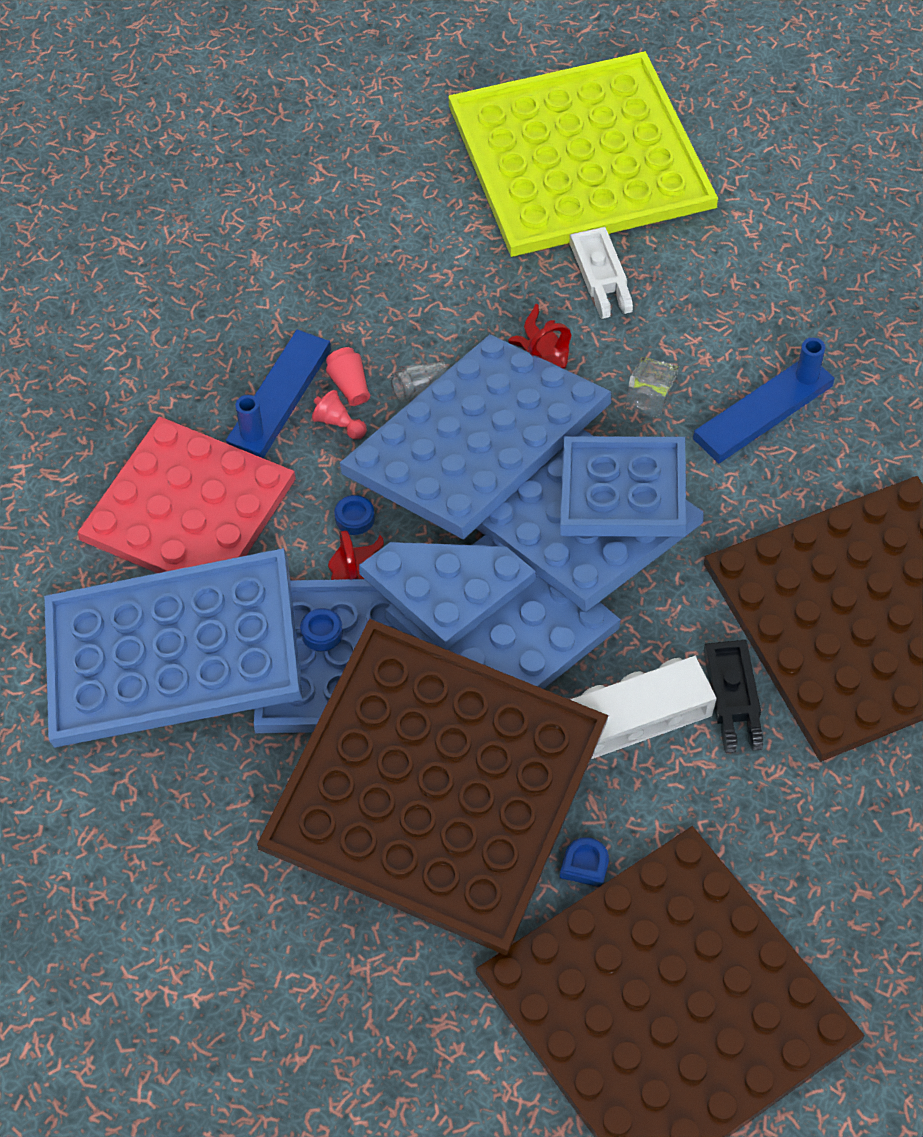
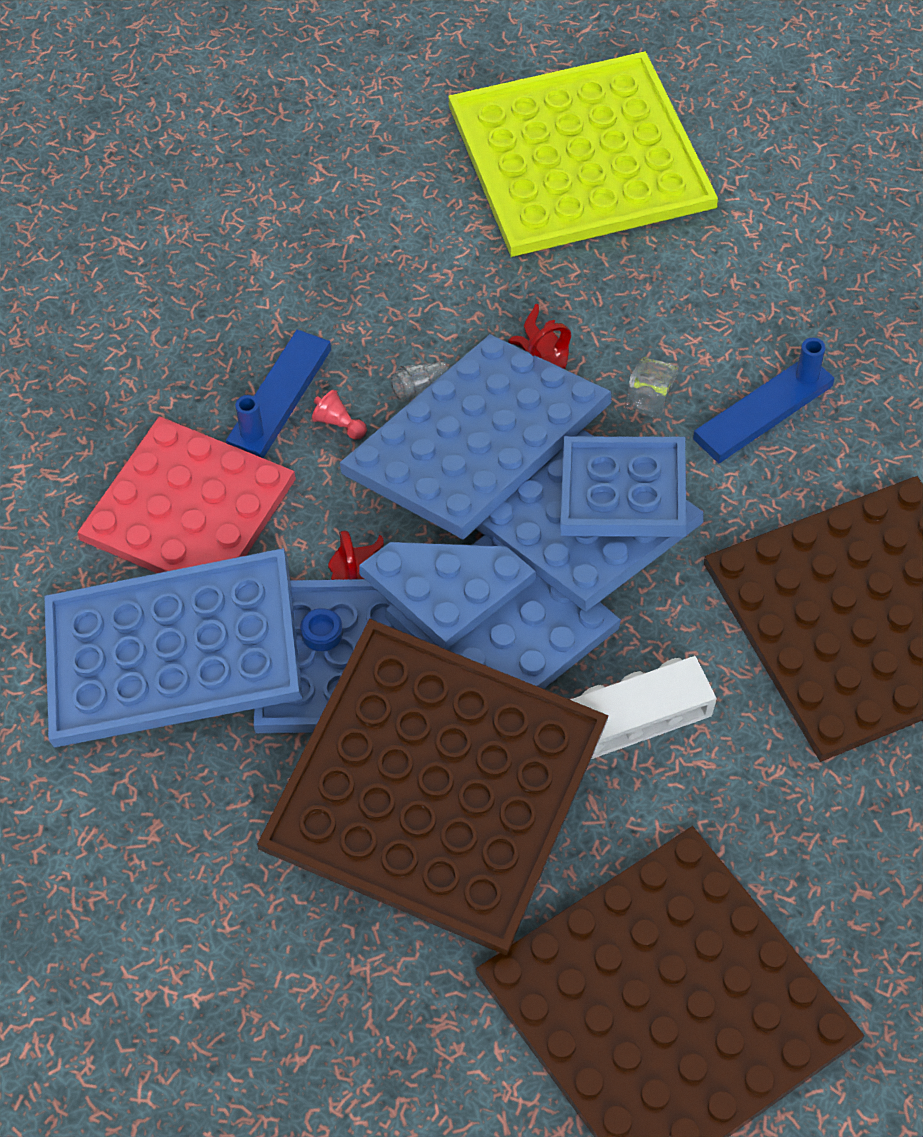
(348, 374): coral cone -> none
(354, 514): blue tile -> none
(585, 862): blue tile -> none
(601, 269): white hinge -> none
(735, 690): black hinge -> none

